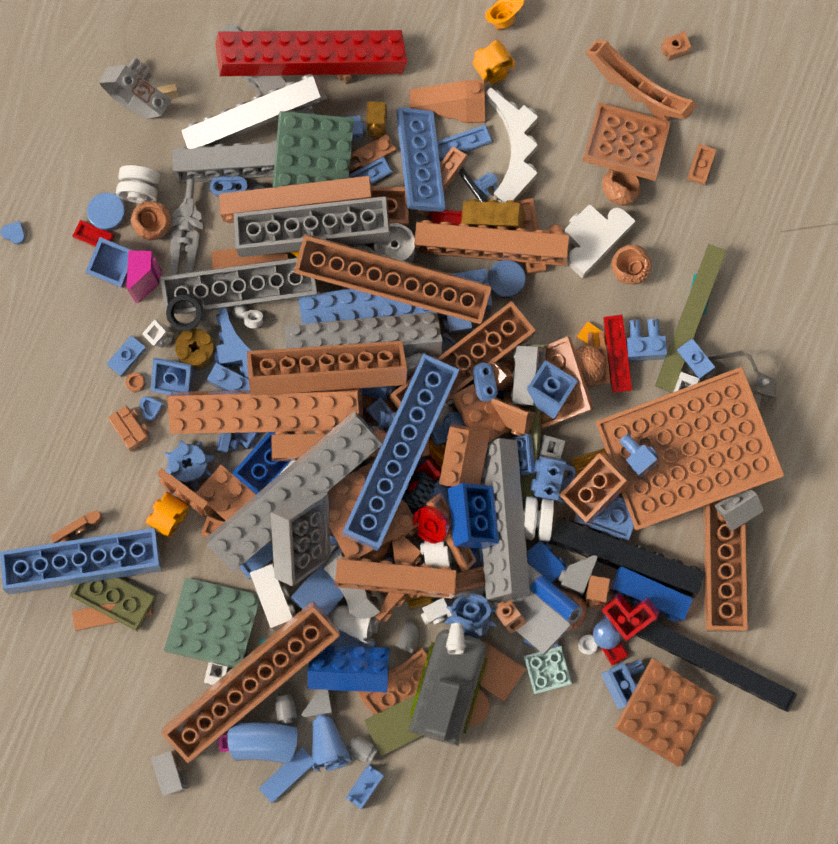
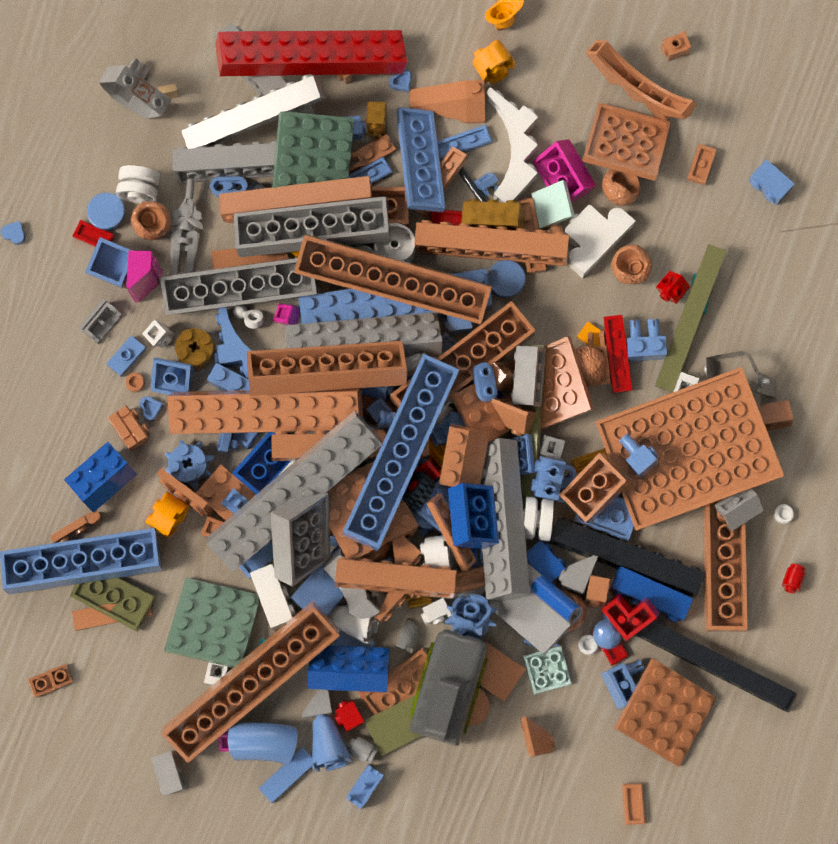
(50, 681): none -> nougat slope
(100, 321): none -> light grey hinge
(100, 477): none -> blue brick
(170, 312): black tyre -> none
(234, 501): none -> medium blue tile
(285, 709): light grey brick -> none
(286, 314): none -> dark pink slope
(348, 715): none -> red brick
(401, 82): none -> medium blue tile
(432, 524): red tile -> none
(456, 639): white cone -> none
(509, 616): nougat brick -> none
(536, 738): none -> nougat slope
(550, 388): medium blue slope -> none
(553, 204): none -> light aqua tile
(564, 163): none -> dark pink slope
(633, 804): none -> nougat tile
(672, 287): none -> red brick
(696, 359): medium blue plate -> none
(771, 182): none -> medium blue brick
(776, 415): none -> nougat hinge
(783, 514): none -> white tile
(794, 578): none -> red brick

